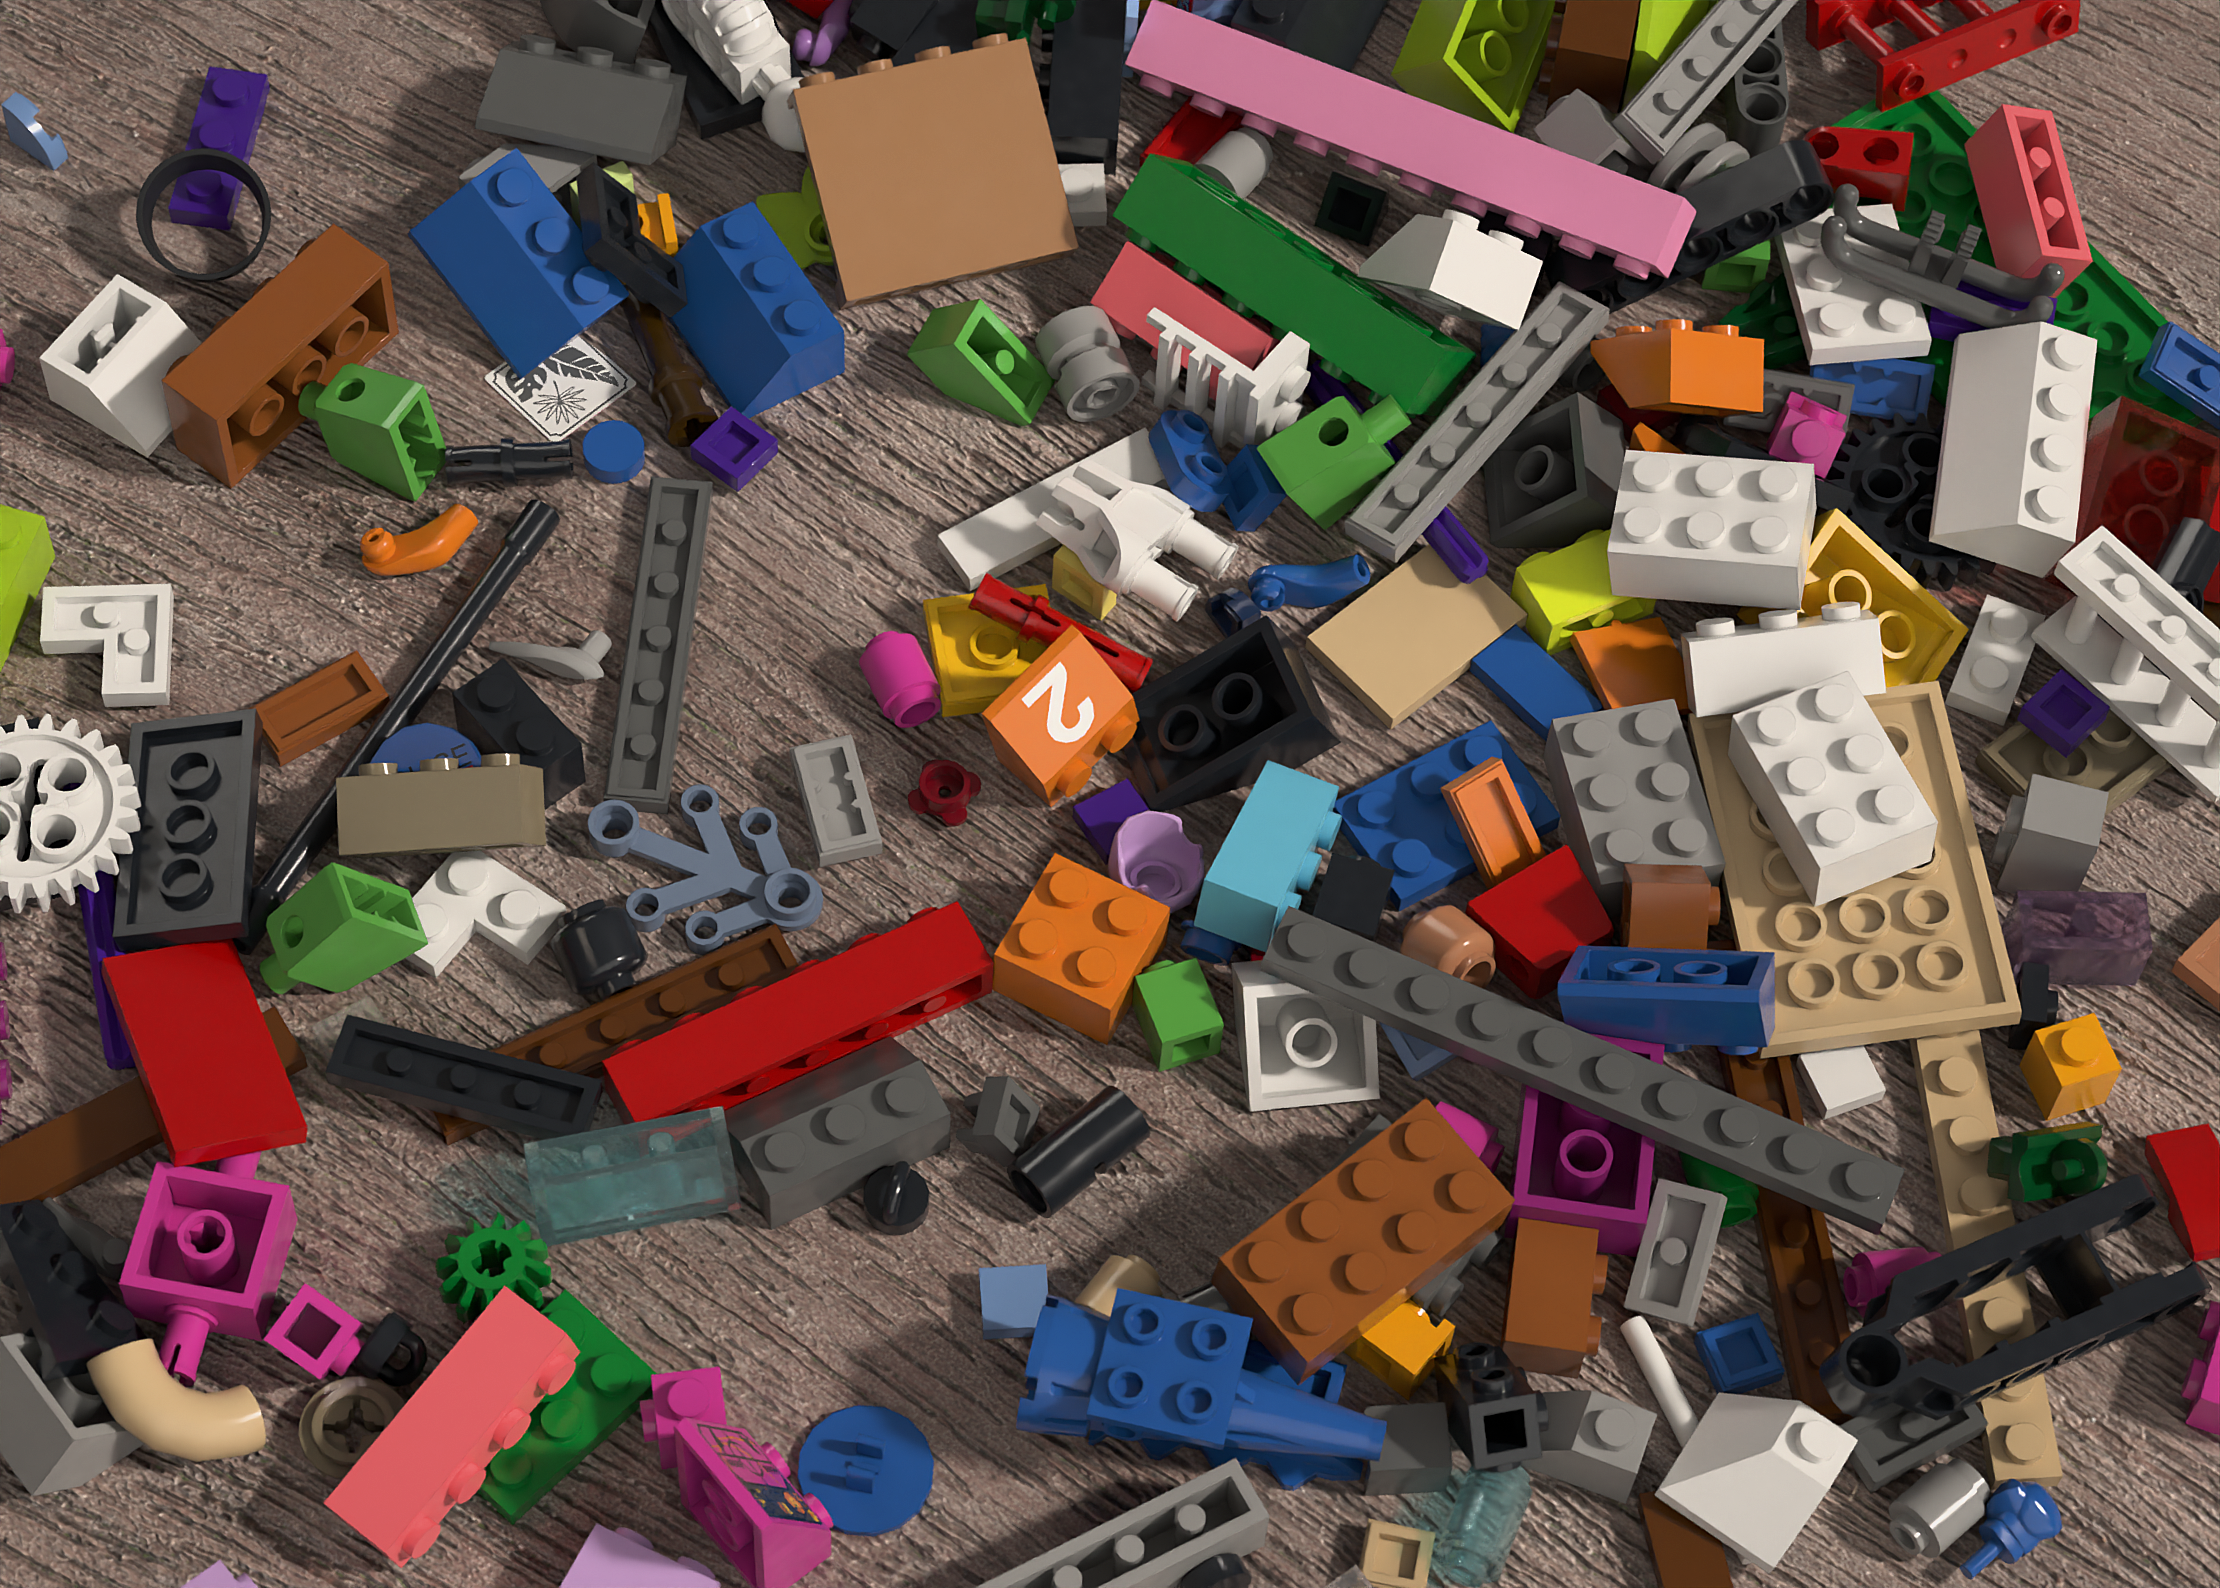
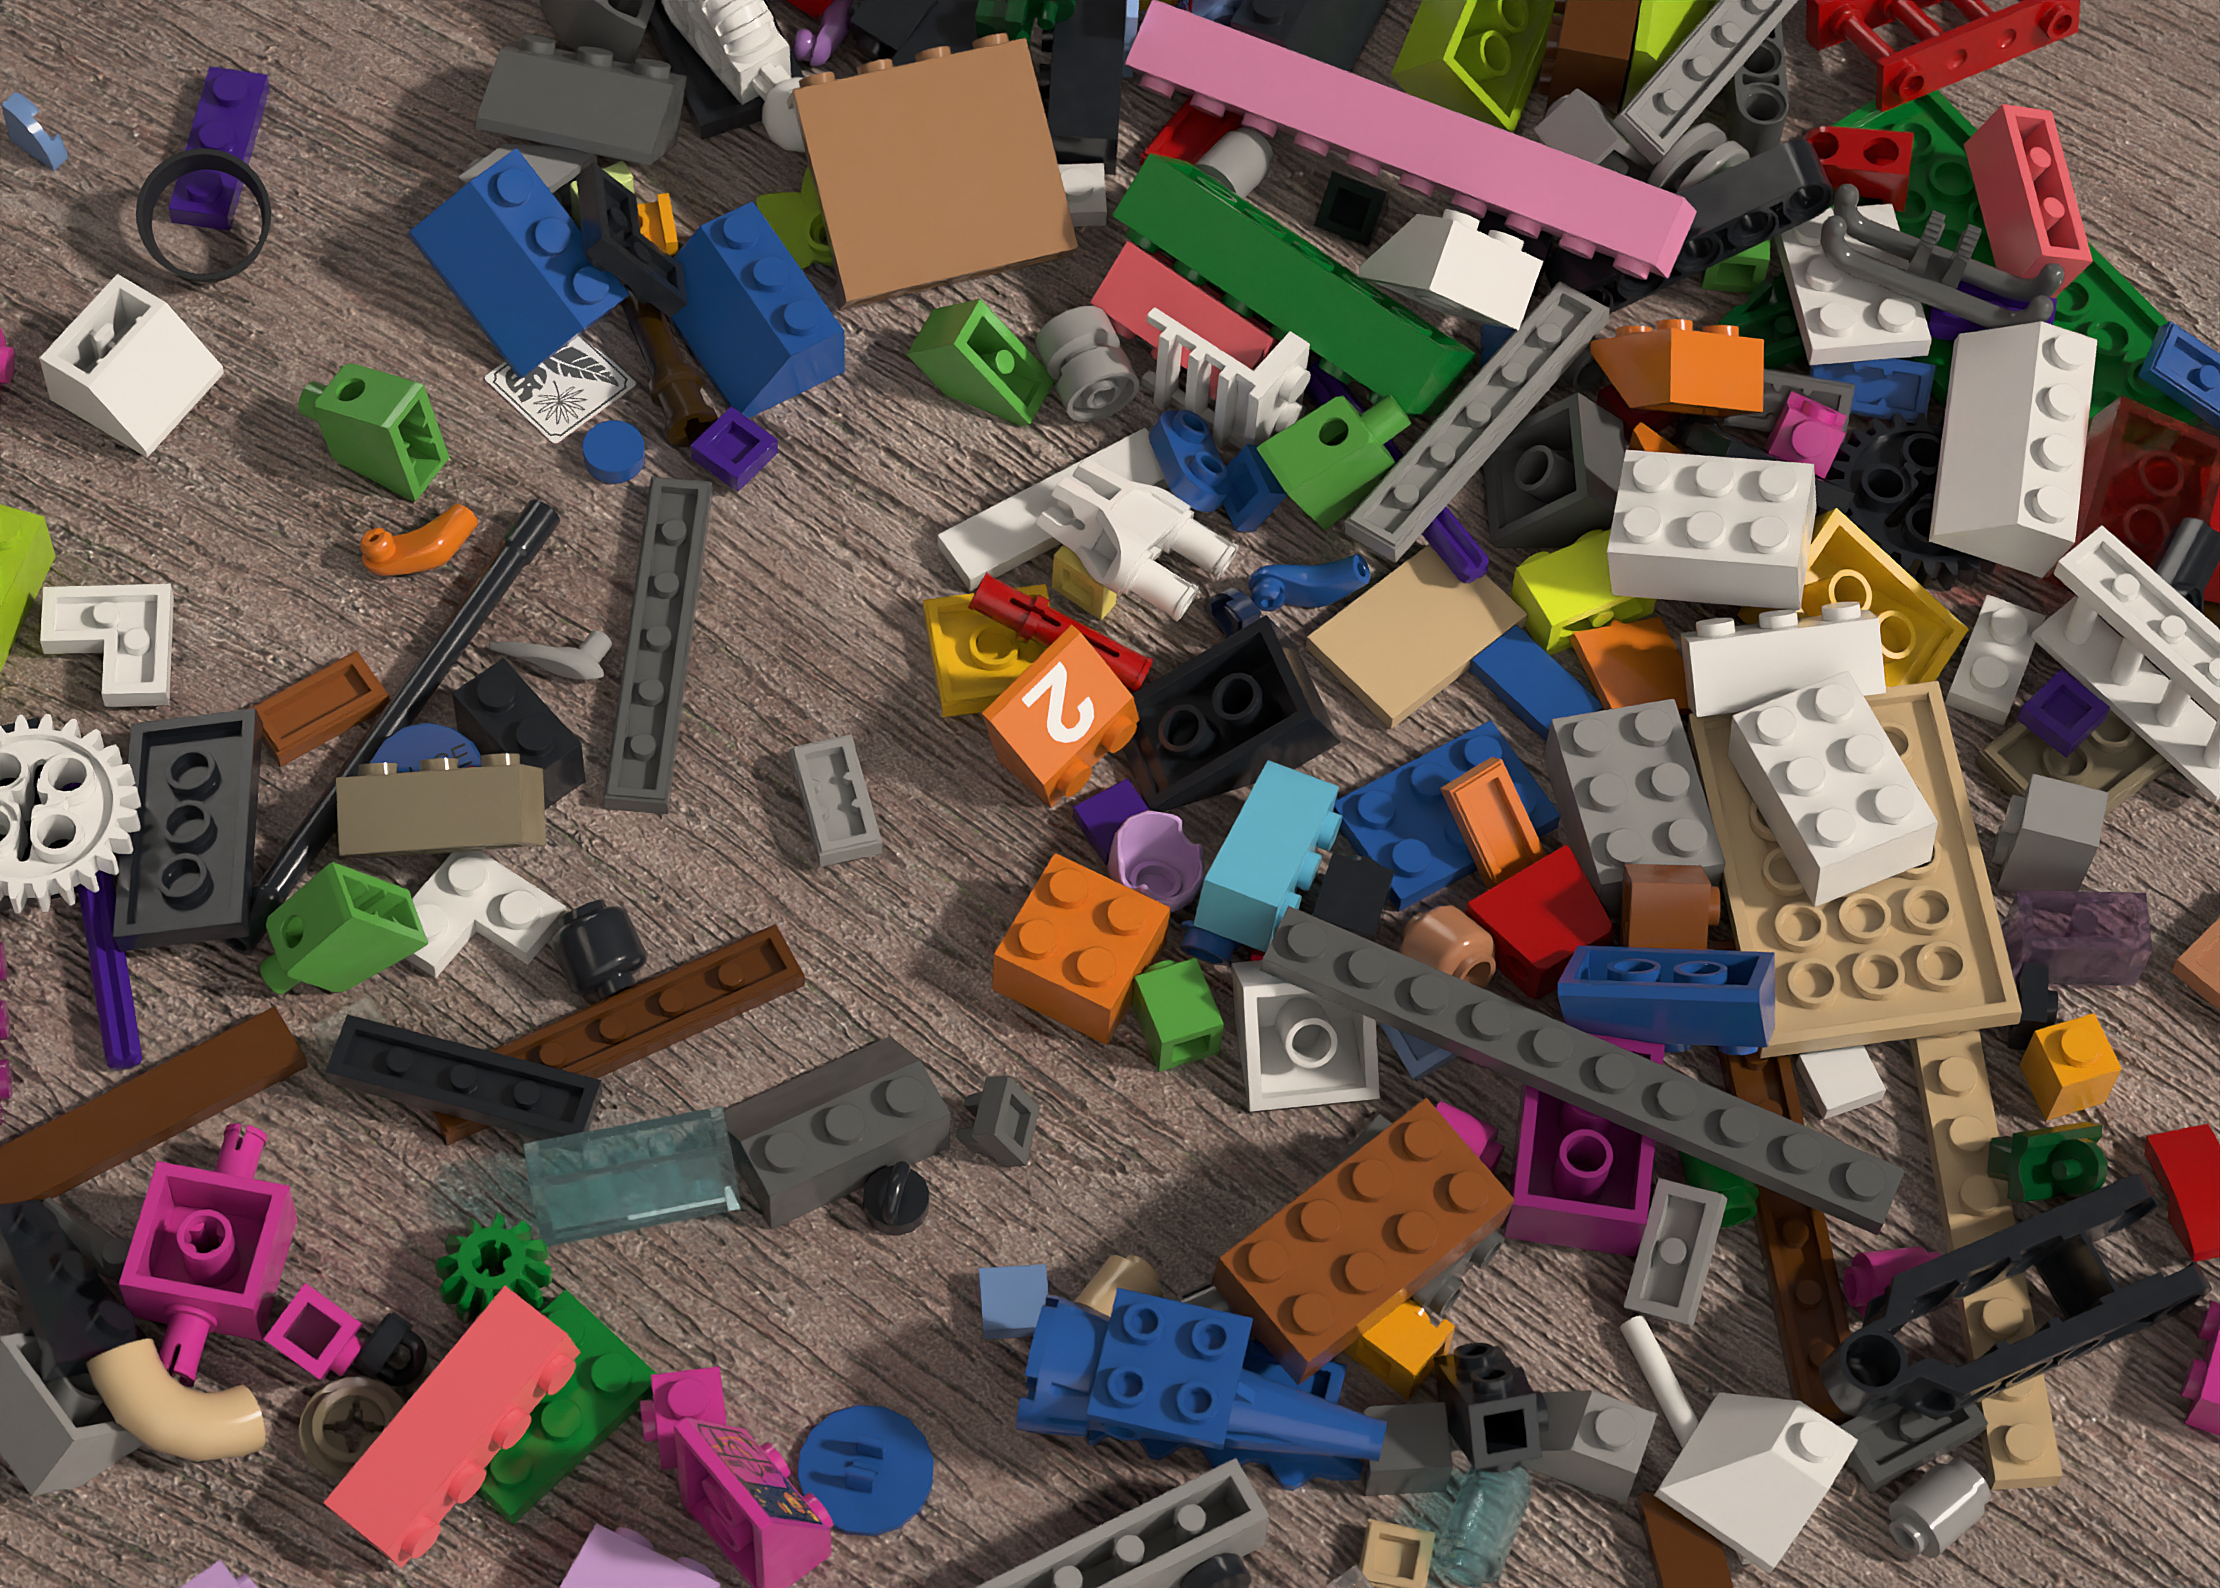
(203, 1051): red tile -> none
(245, 381): dark orange brick -> none
(509, 461): black pin -> none
(710, 872): sand blue plant -> none
(804, 1020): red brick -> none
(901, 678): dark pink brick -> none
(949, 776): dark red plate -> none
(1072, 1152): black pin -> none
(1550, 1297): dark orange brick -> none
(1739, 1355): blue tile -> none
(2016, 1521): blue piece -> none

